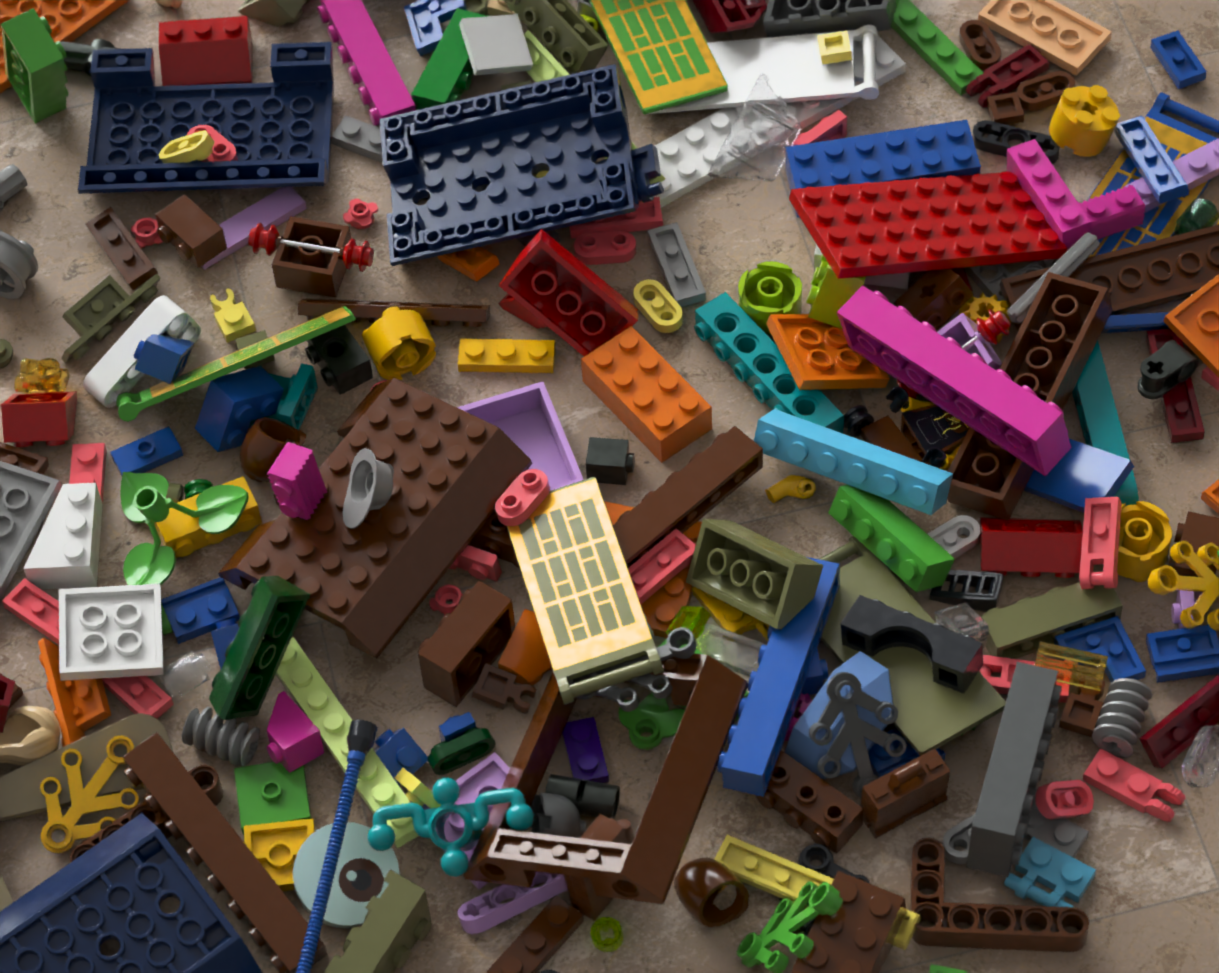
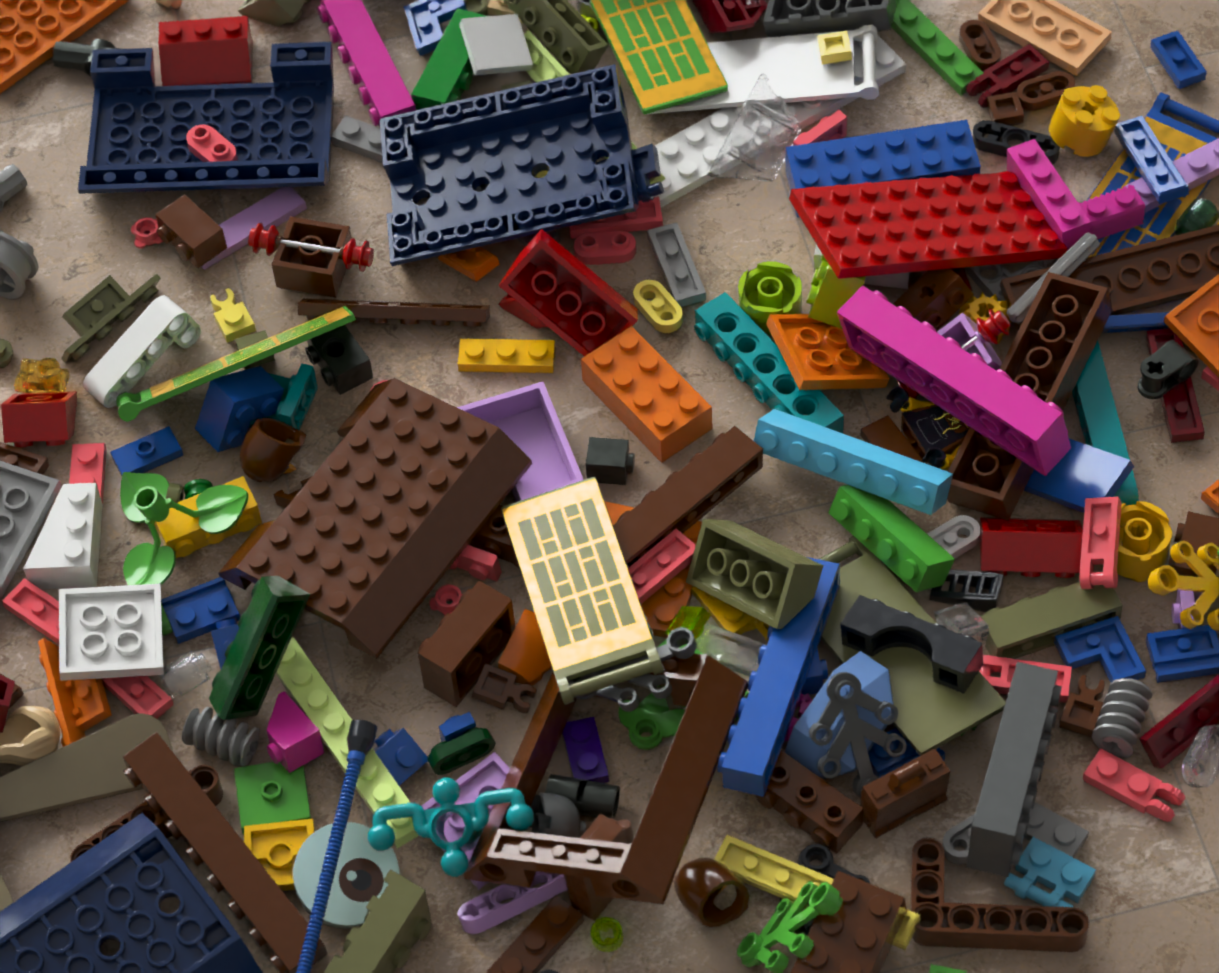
(35, 64): bright green brick -> none
(84, 799): yellow plant -> none
(121, 248): reddish brown plate -> none
(163, 356): blue slope -> none
(188, 148): light yellow plate -> none
(296, 481): dark pink brick -> none
(358, 219): coral plate -> none
(368, 487): light grey piece -> none
(399, 343): yellow brick -> none
(417, 791): light yellow plate -> none
(526, 494): coral plate -> none
(791, 486): yellow arm -> none
(856, 419): black bush -> none
(1064, 799): coral plate -> none
(1069, 671): clear yellow tile -> none

